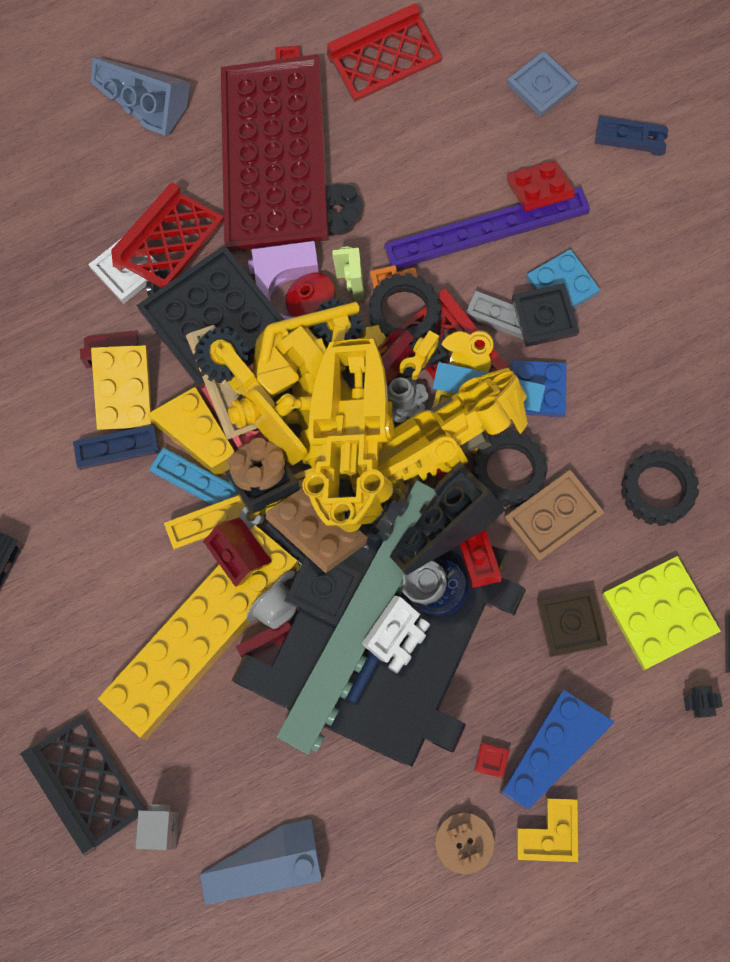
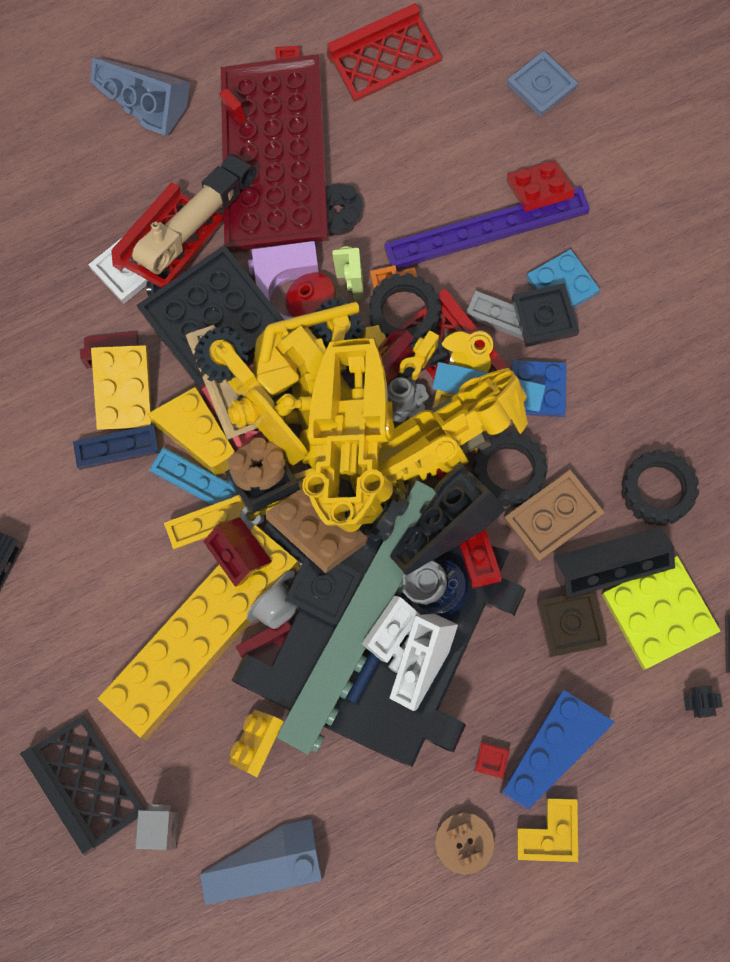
(218, 191): none -> tan piece
(233, 106): none -> red tile
(255, 743): none -> yellow plate
(422, 658): none -> white slope
(614, 562): none -> black brick
(631, 135): dark blue plate -> none

